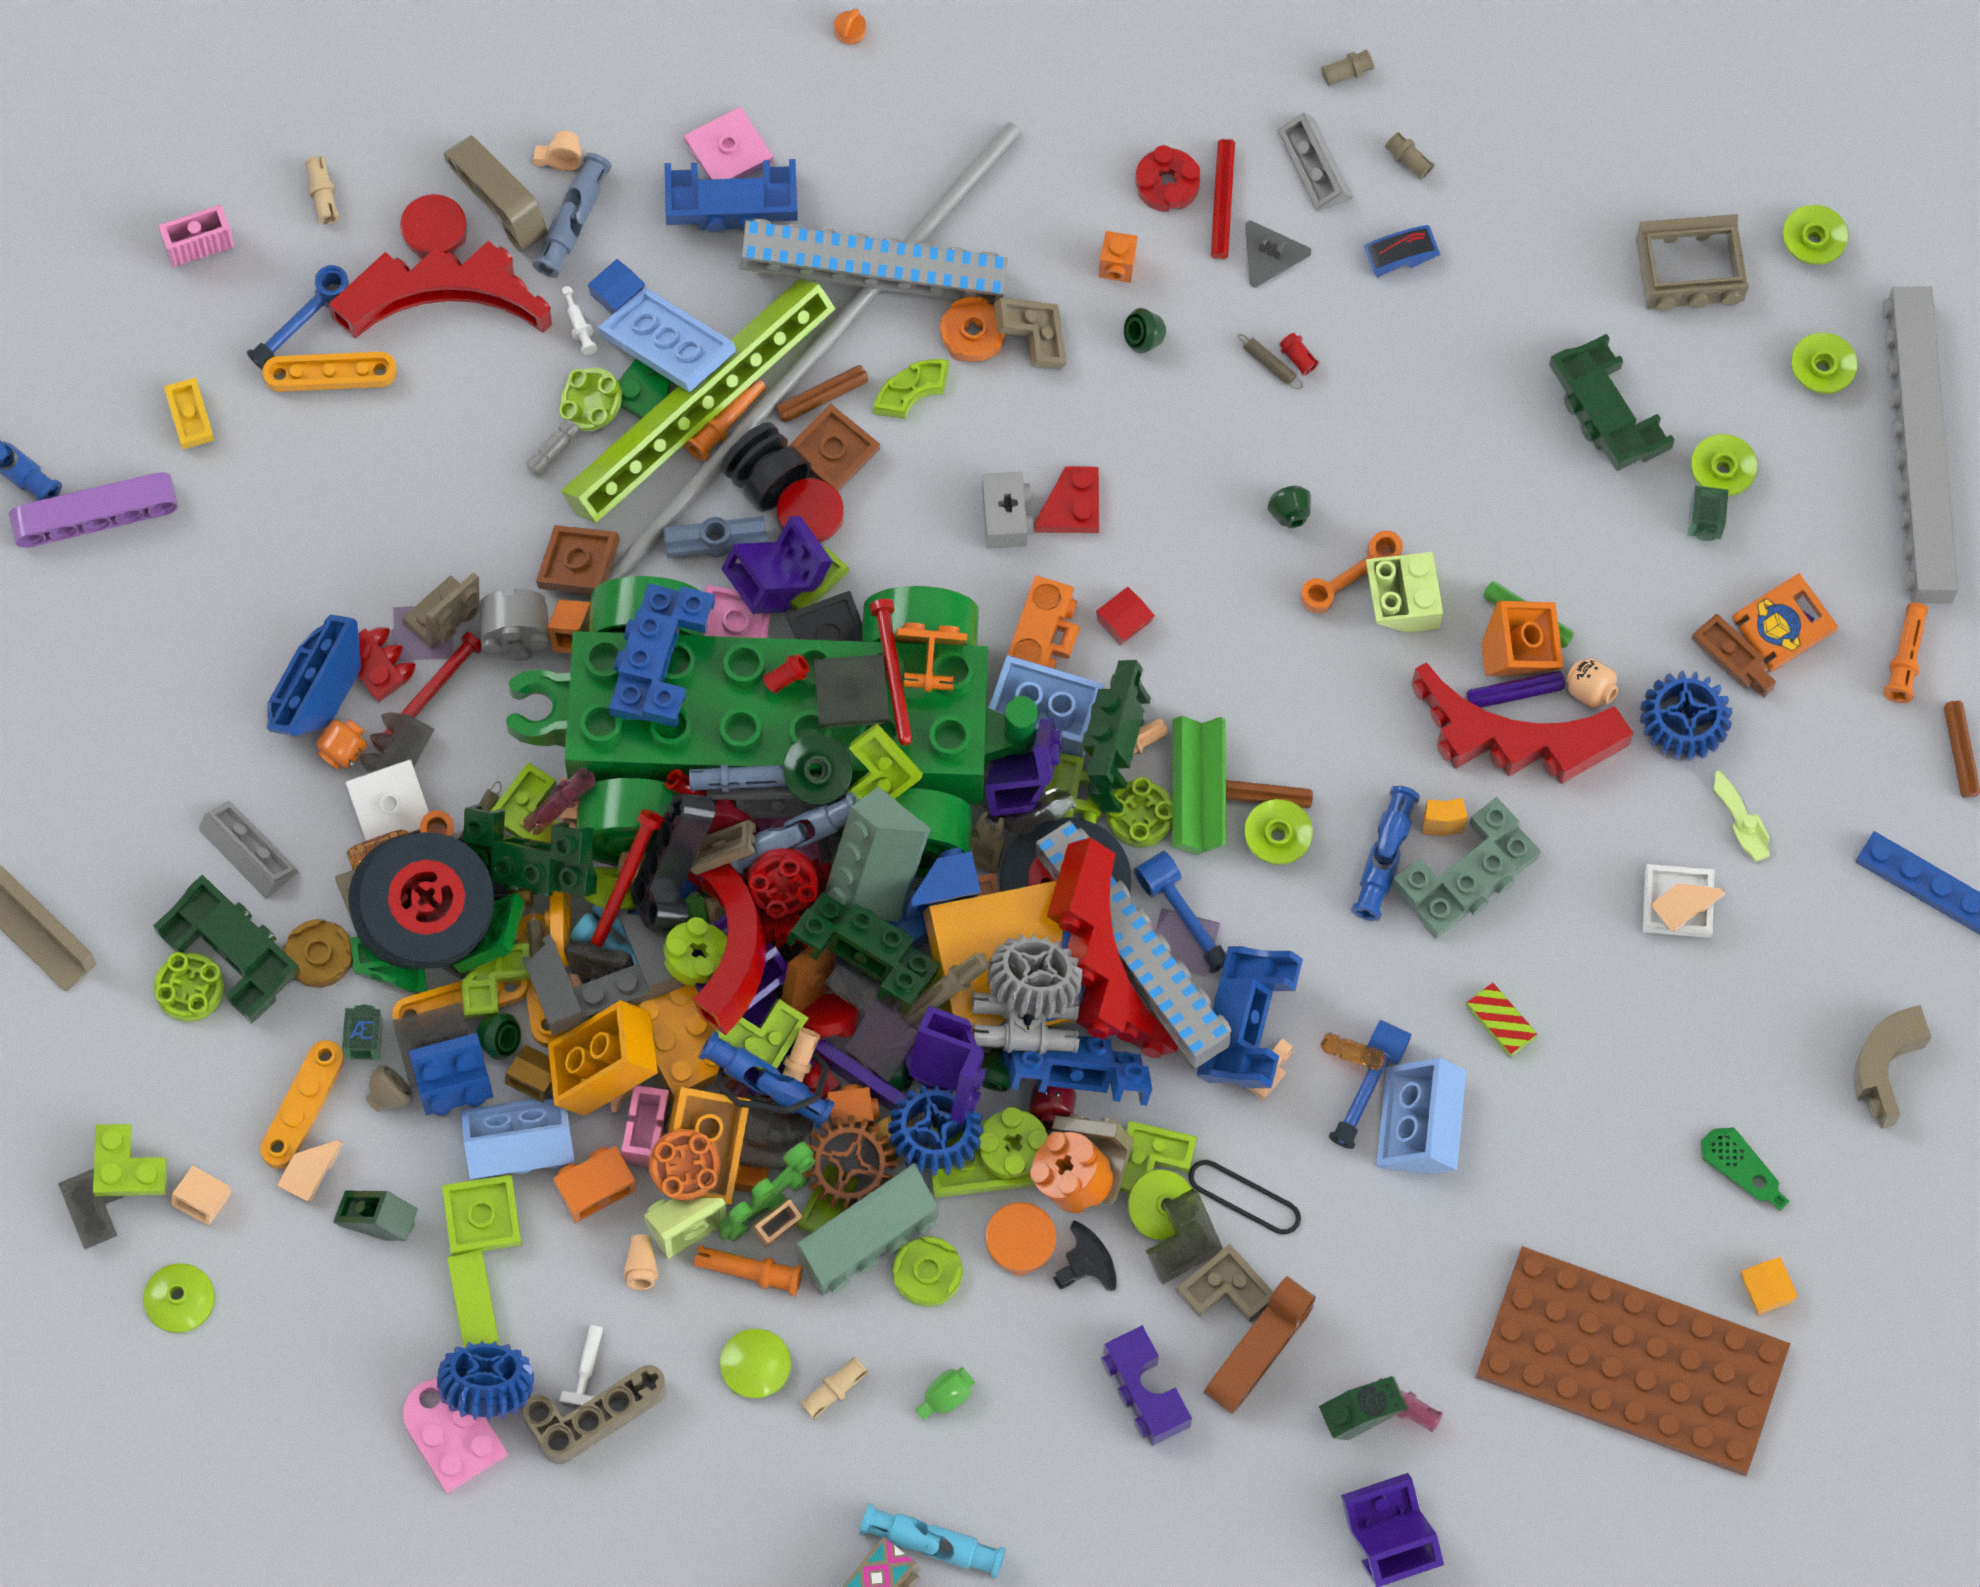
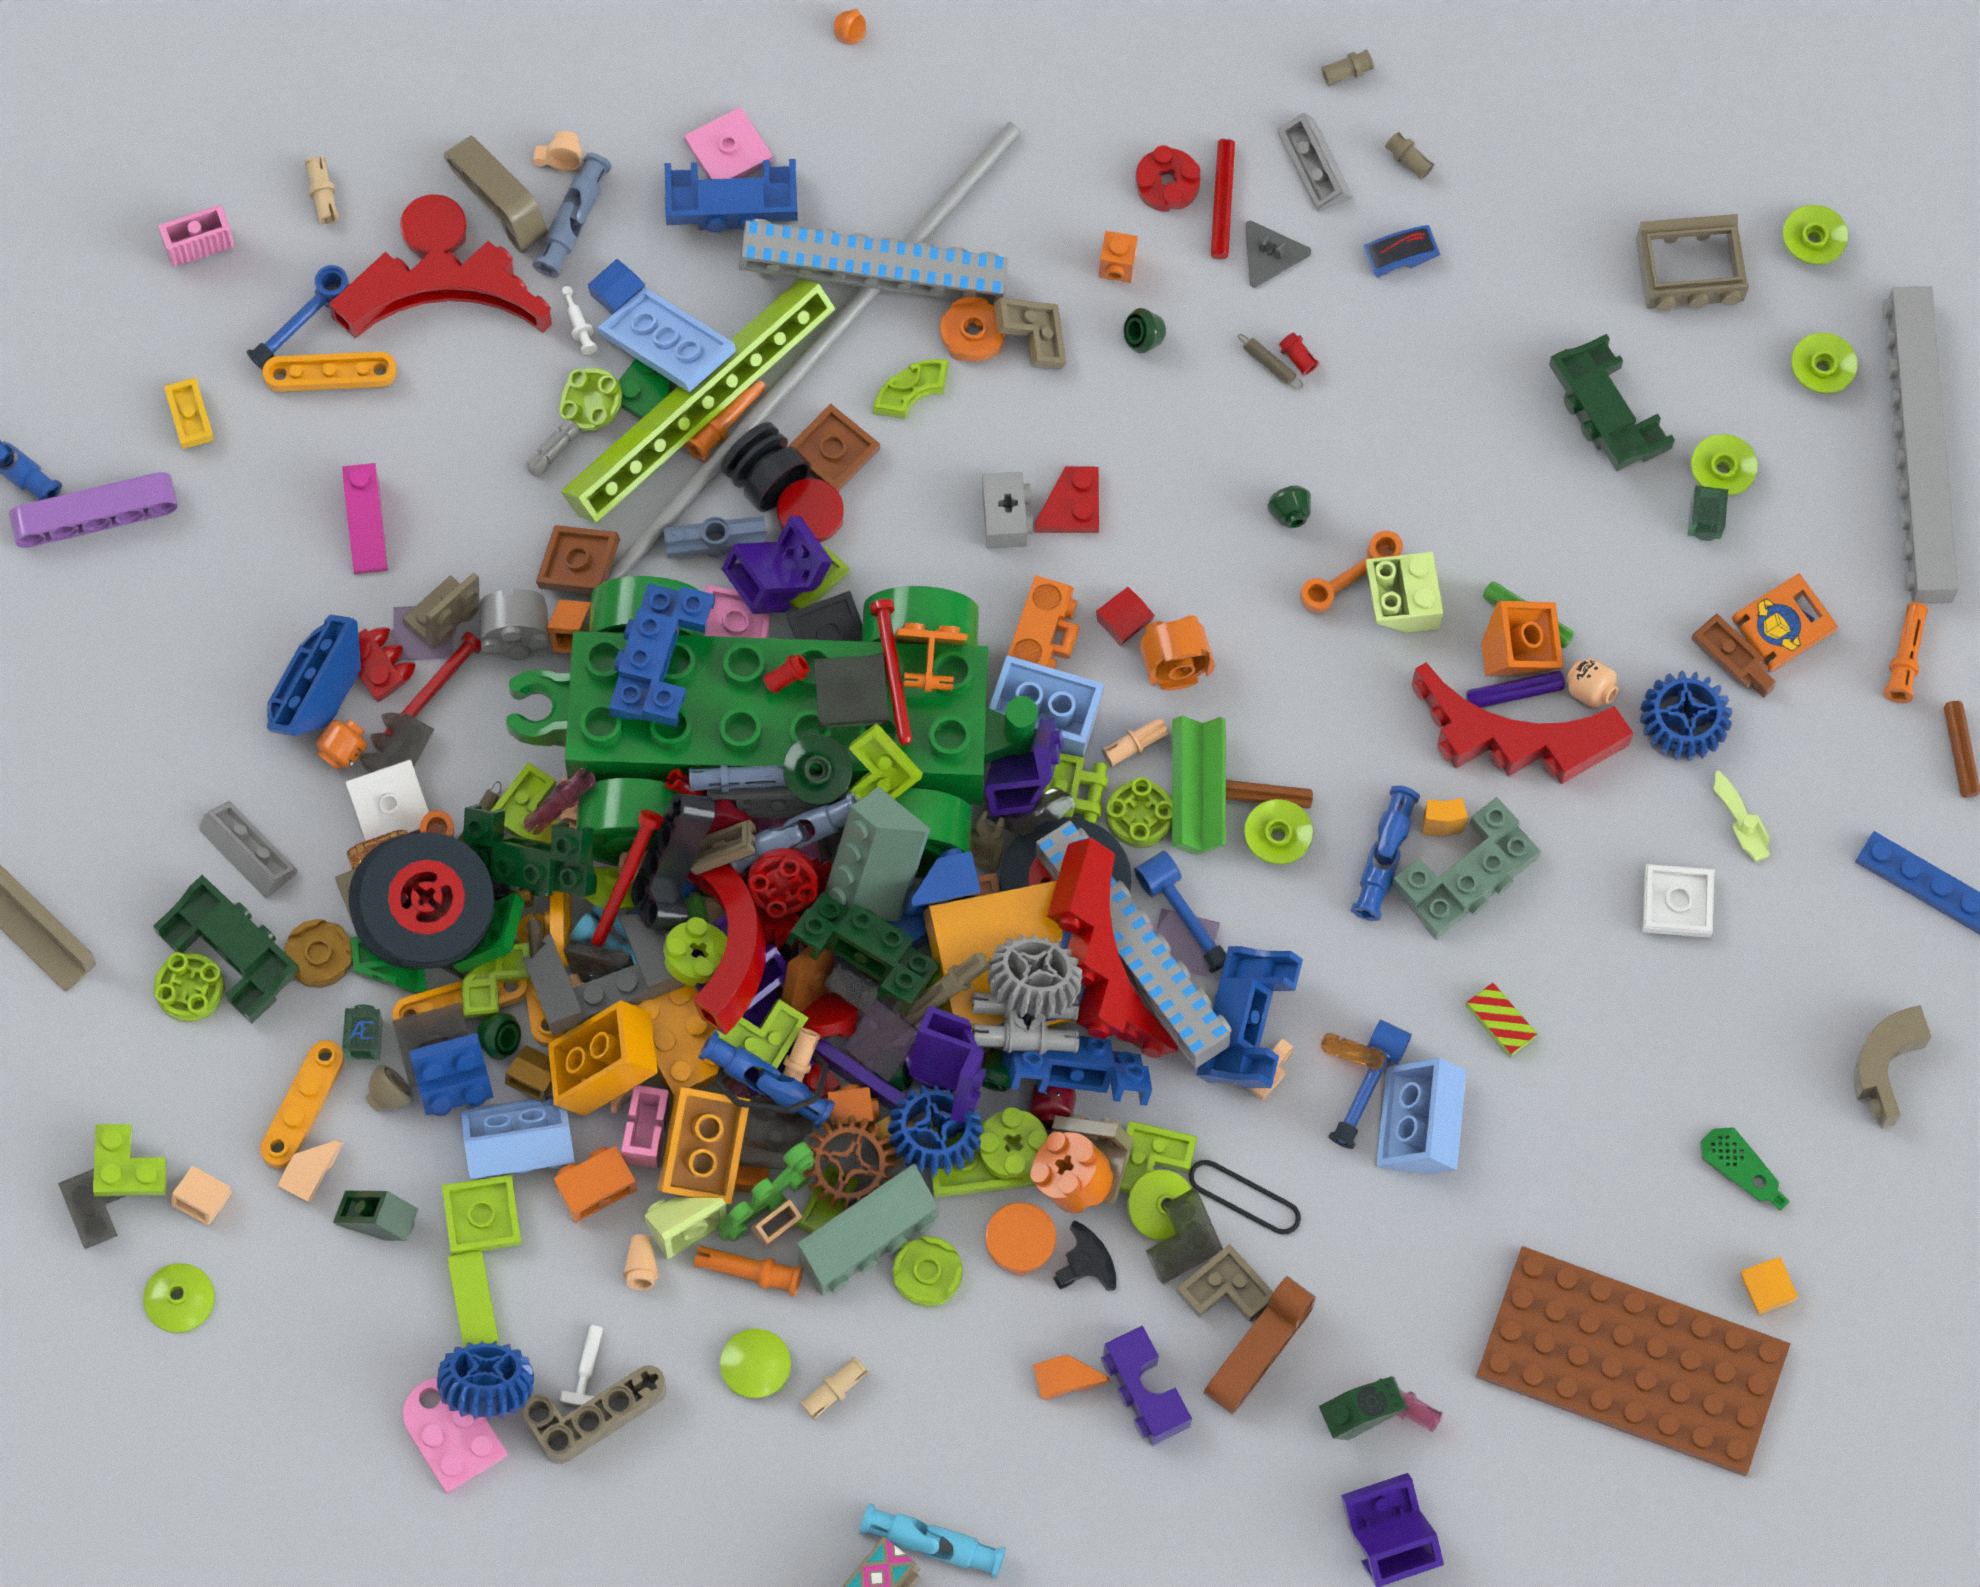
(365, 518): none -> dark pink slope
(684, 1164): orange tile -> none
(822, 393): dark orange axle -> none
(946, 1392): bright green plant -> none
(1066, 1375): none -> orange slope
(1114, 733): dark green bracket -> none
(1176, 653): none -> orange brick
(1684, 902): light nougat slope -> none

